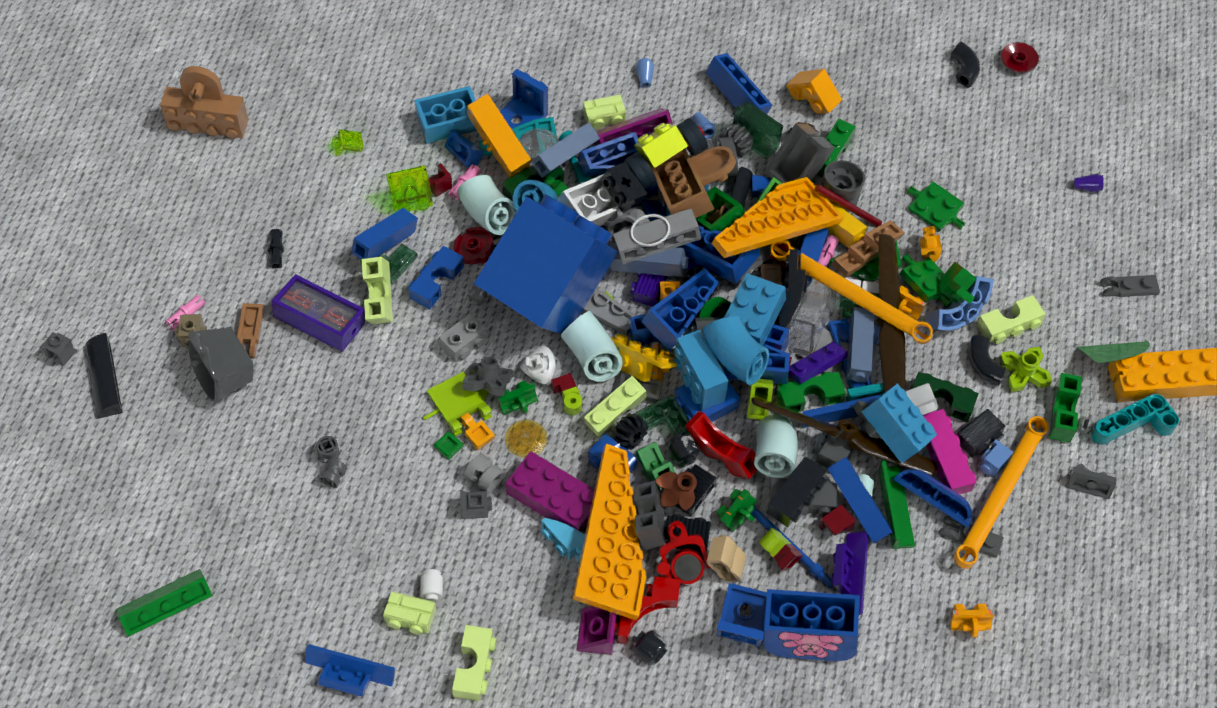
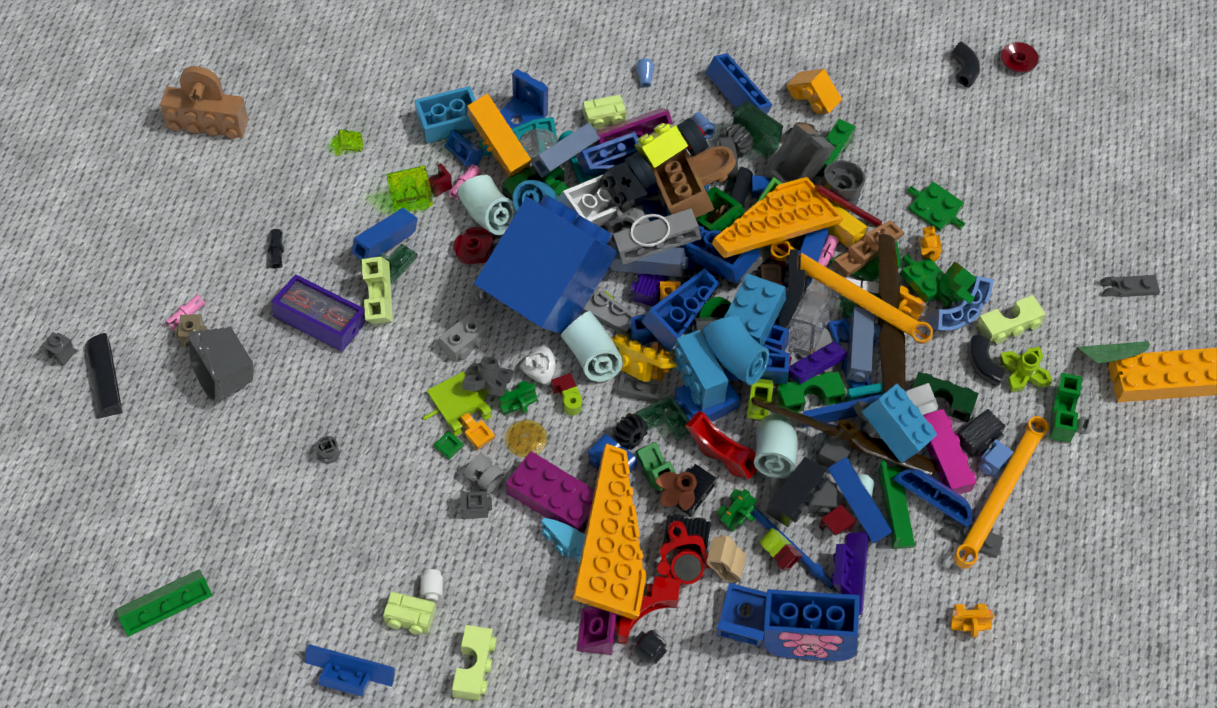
(250, 326): medium nougat hinge -> none
(333, 473): dark grey wheel -> none
(443, 264): blue arch -> none
(606, 413): yellowish green arch -> none
(651, 515): dark grey arch -> none
(683, 449): black head -> none
(1090, 183): dark purple cone -> none
(1091, 482): dark grey tile -> none
(1130, 422): teal beam -> none

